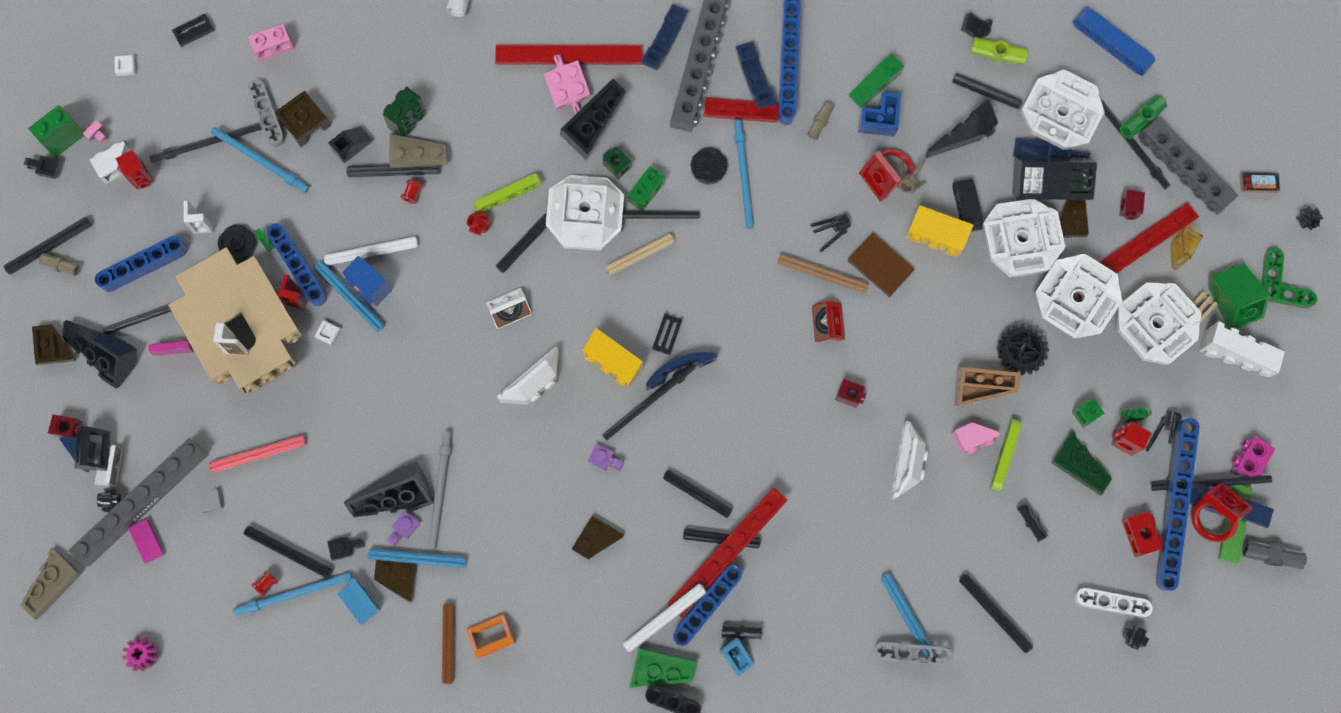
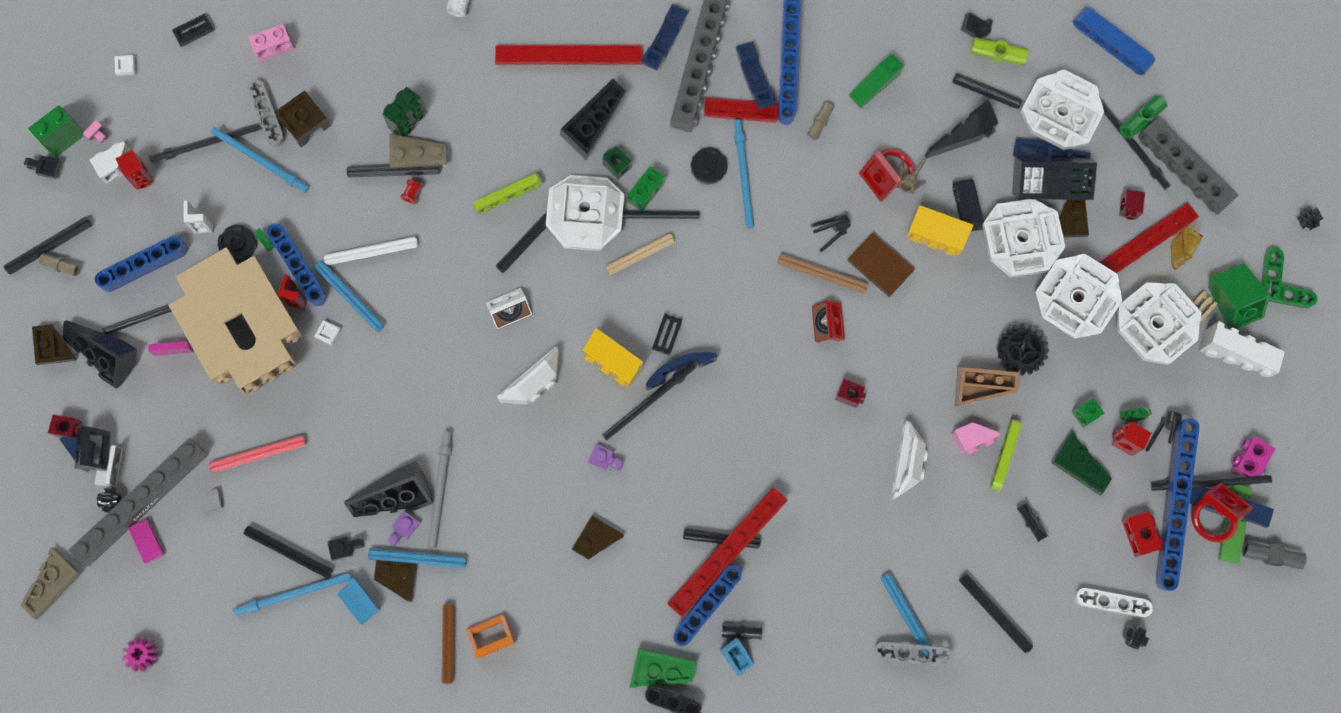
(226, 341): white panel -> none
(264, 583): red bush -> none
(349, 143): black slope -> none
(369, 282): blue brick -> none
(478, 223): red gear -> none
(567, 84): bright pink plate -> none
(664, 618): white axle -> none
(697, 493): black axle -> none
(882, 120): blue brick -> none
(1260, 182): tile -> none

